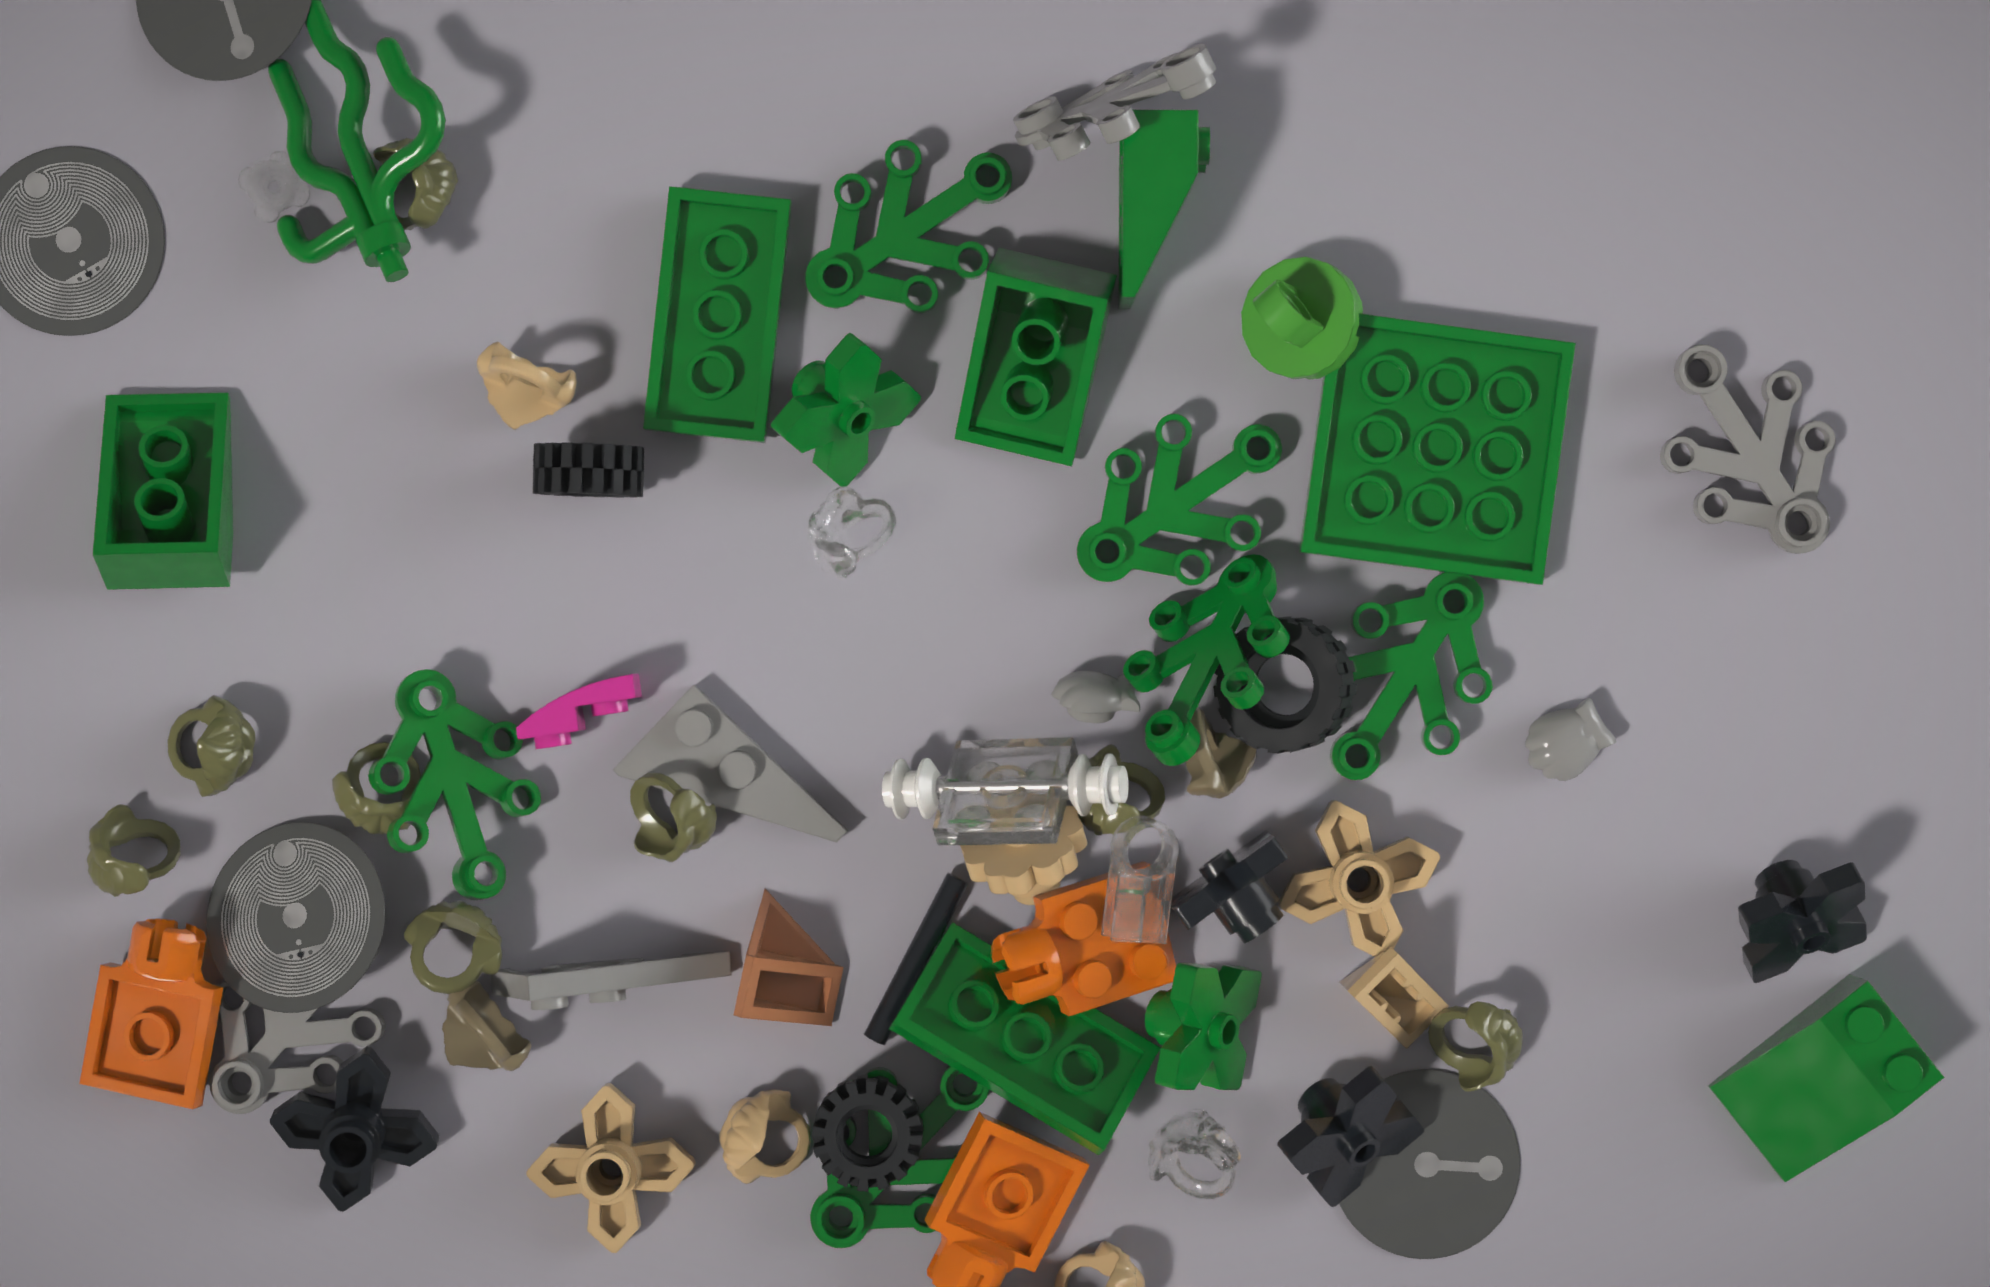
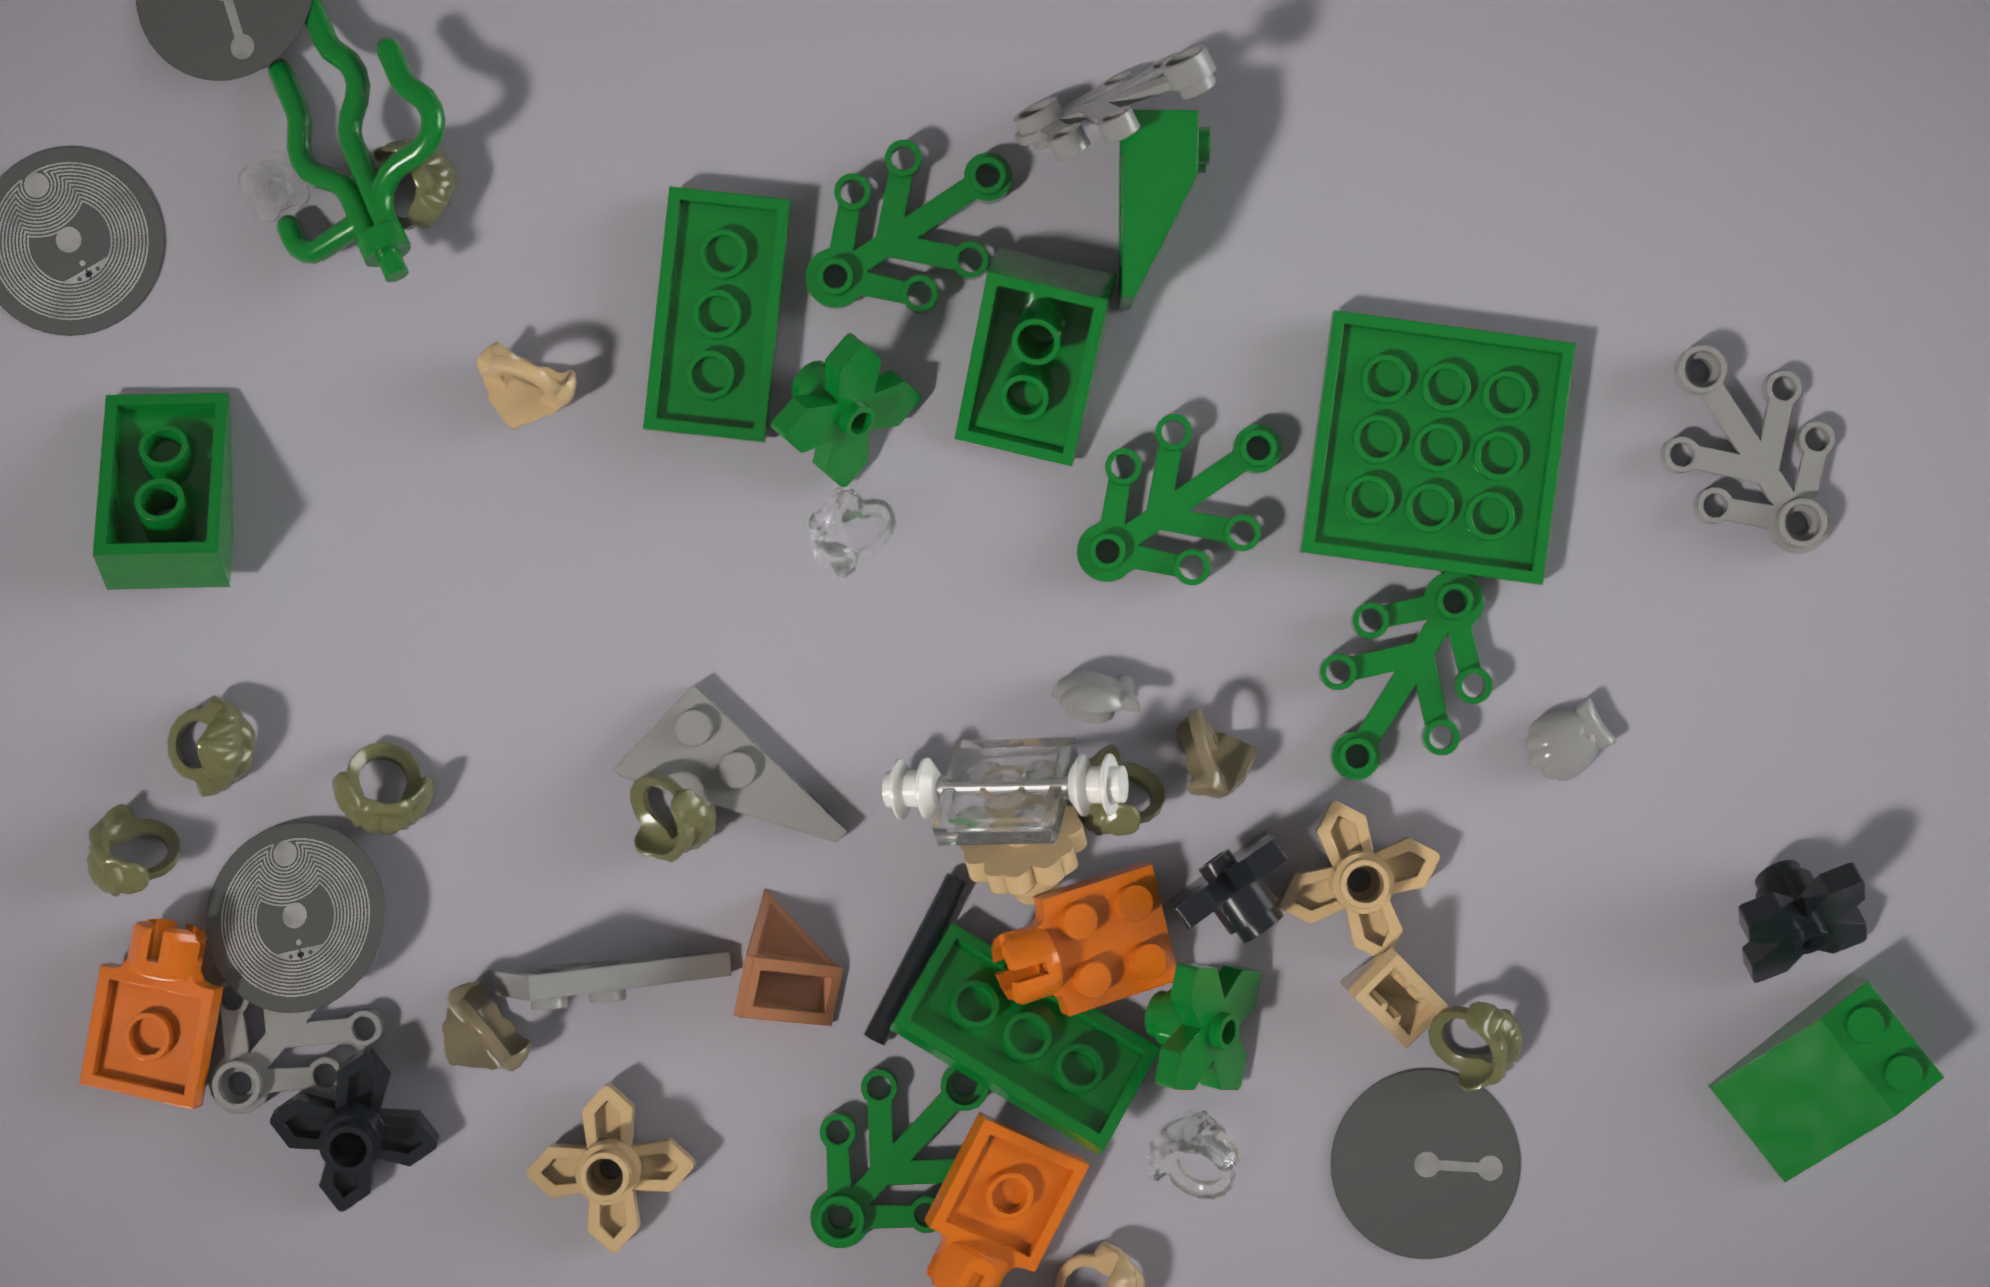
(450, 774): green plant -> none
(459, 916): olive piece -> none
(555, 720): dark pink slope -> none
(588, 470): black tyre -> none
(746, 1130): tan piece -> none
(858, 1169): black tyre -> none
(1139, 899): clear piece -> none
(1243, 588): green plant -> none
(1301, 318): bright green tile -> none
(1328, 704): black tyre -> none
(1346, 1130): black plant -> none

